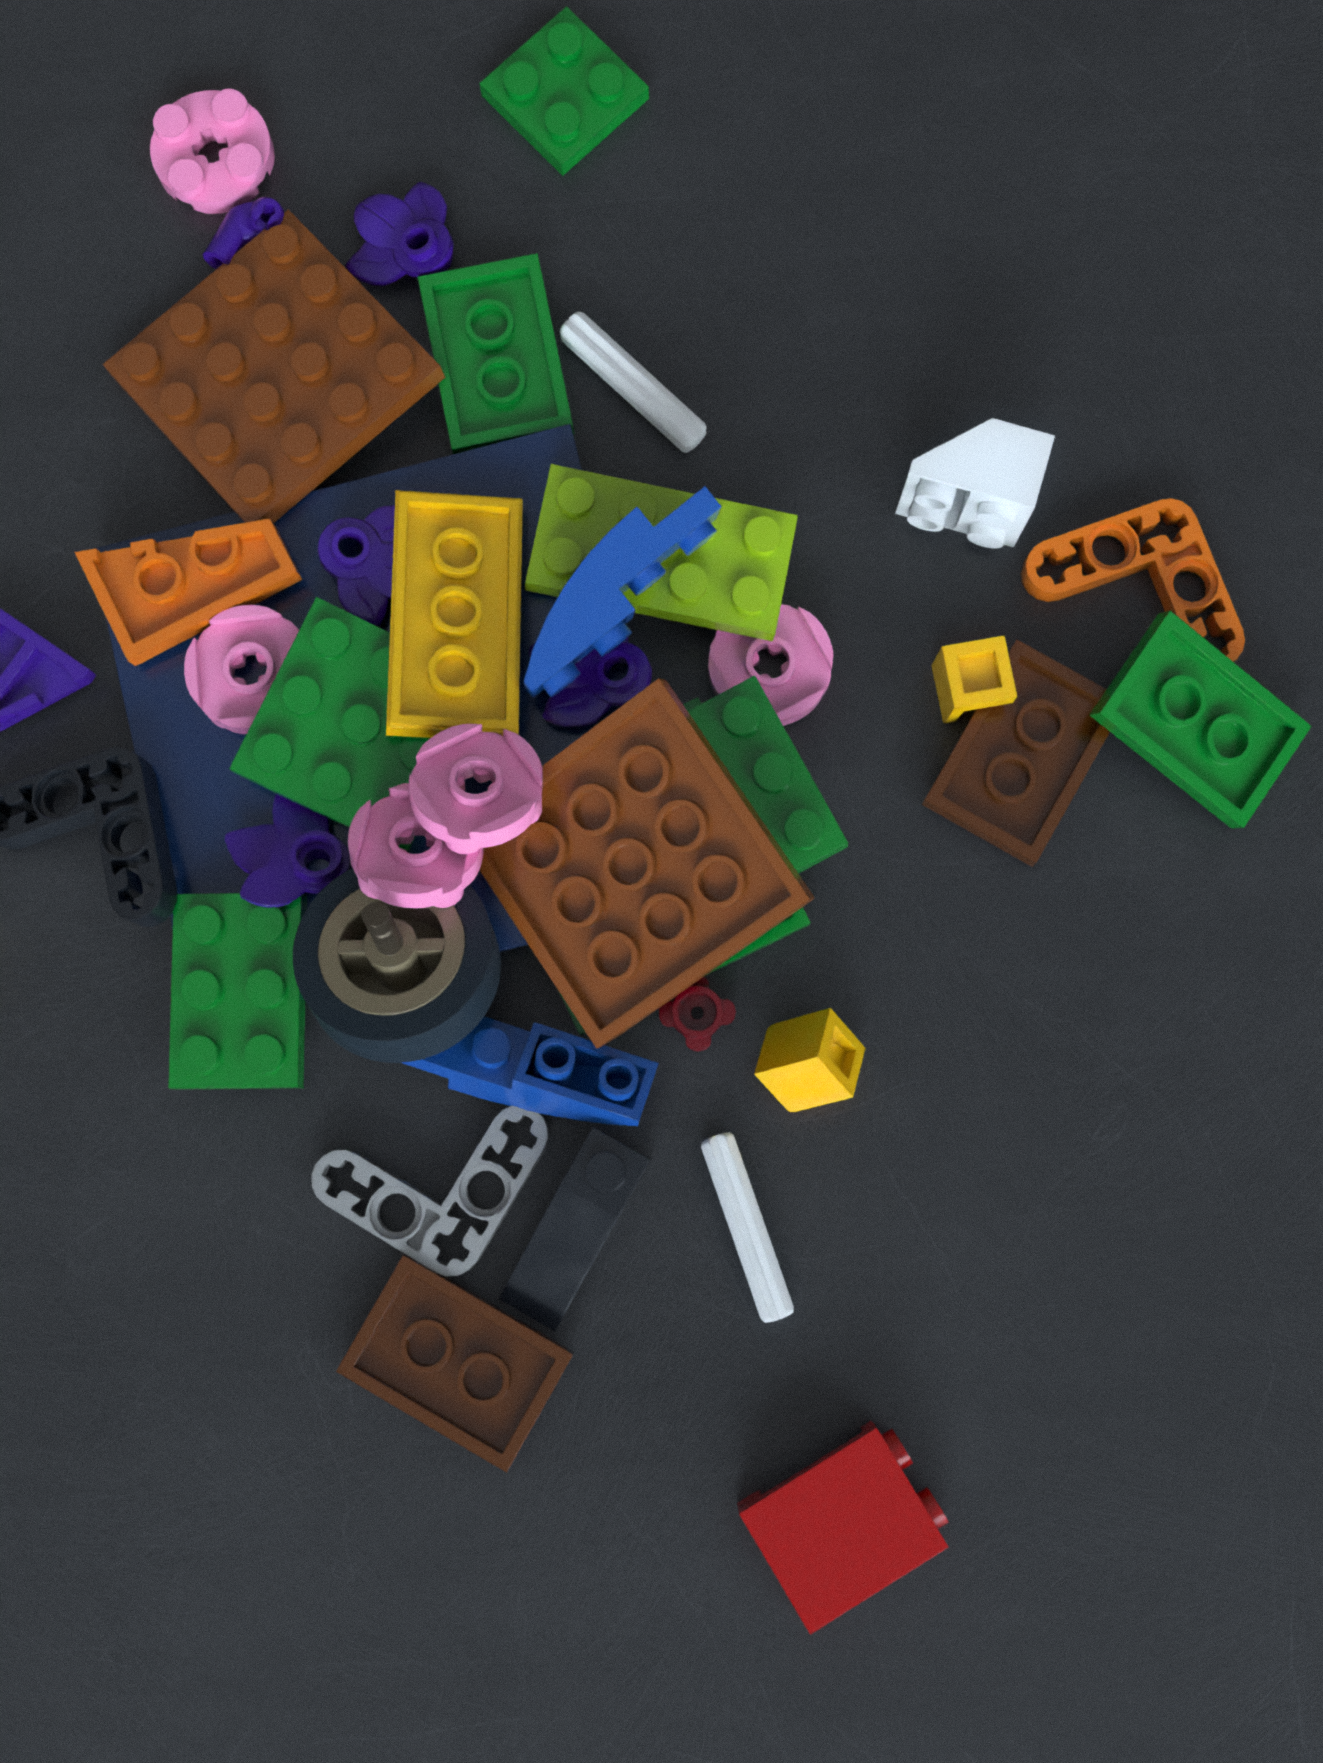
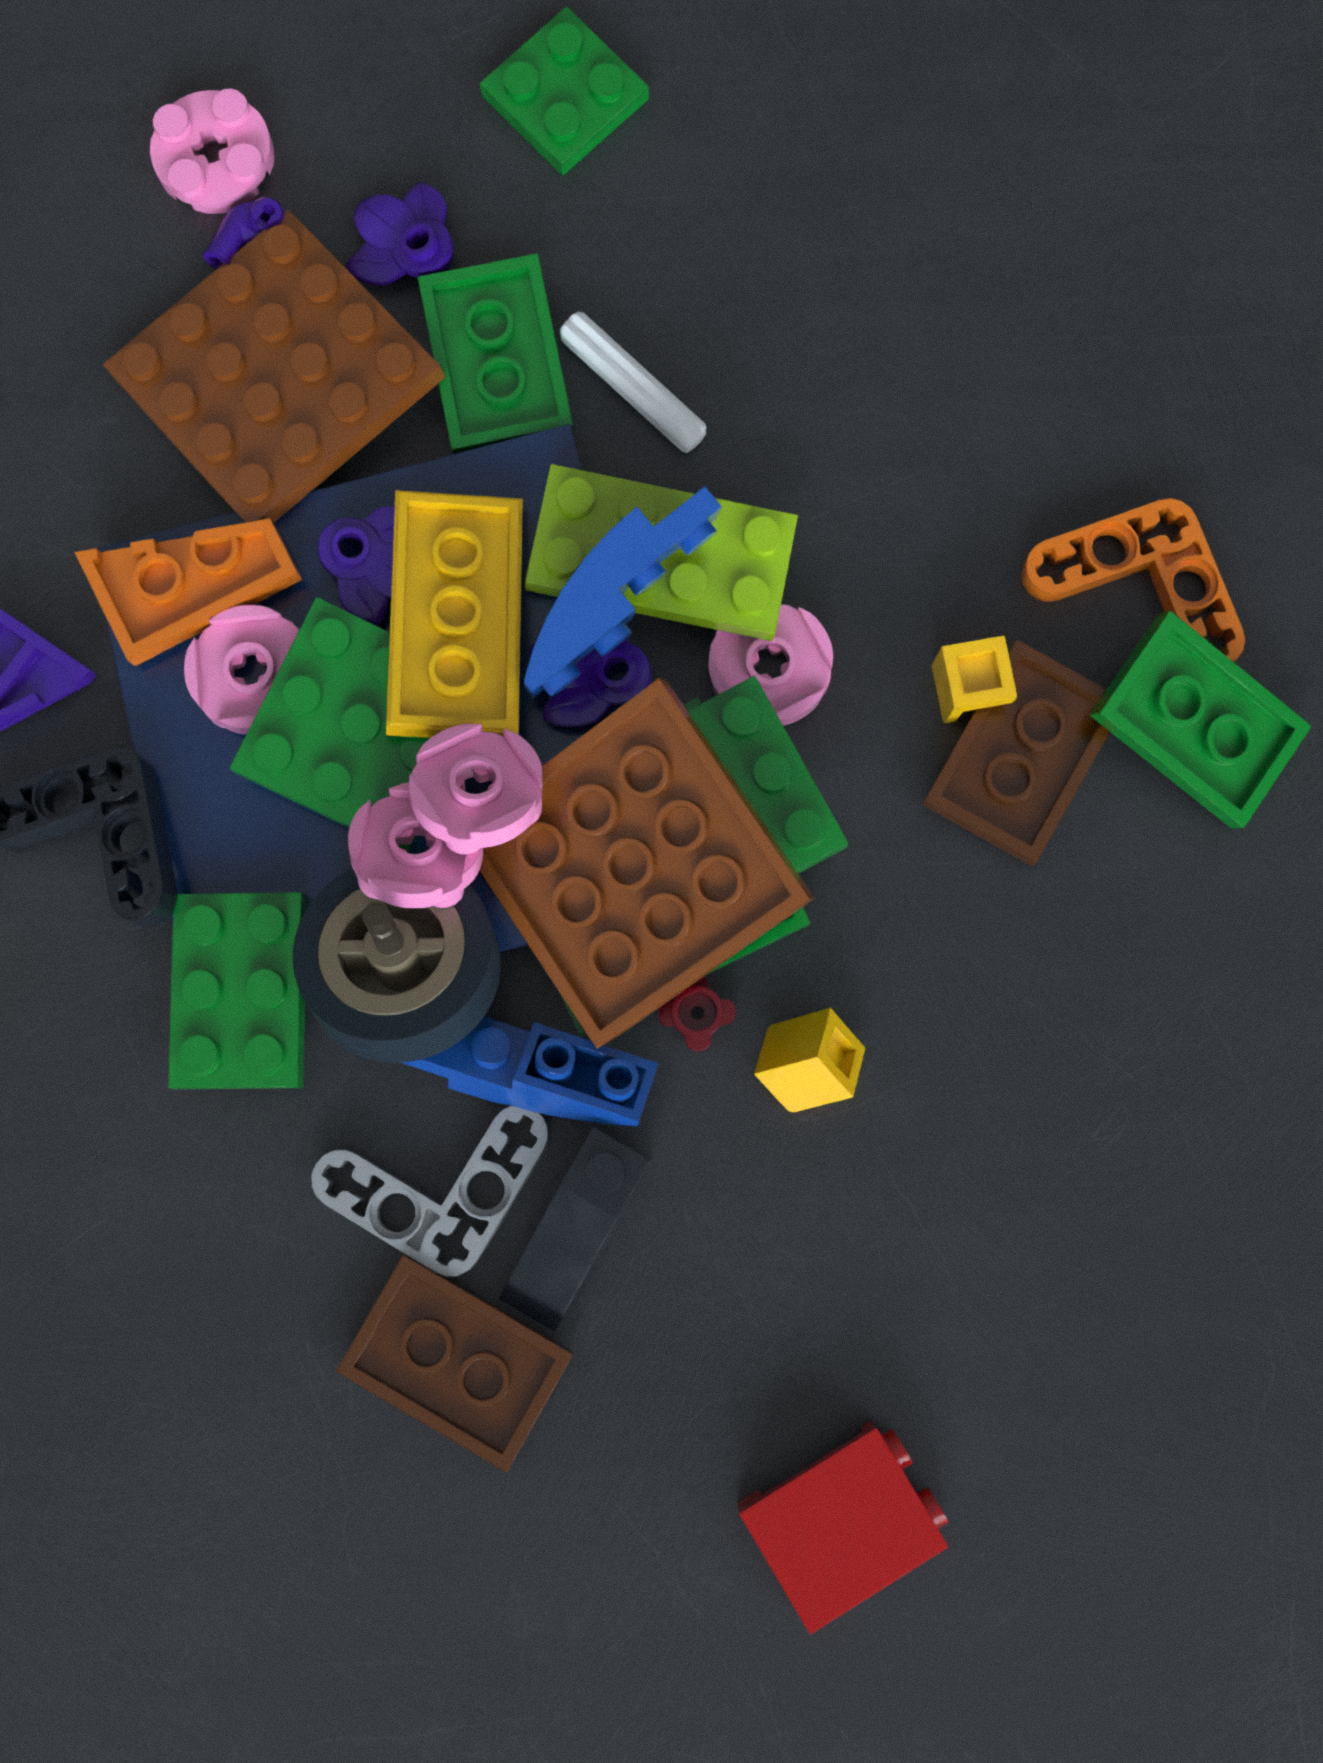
(281, 851): dark purple plate -> none
(747, 1227): white axle -> none
(978, 483): white slope -> none

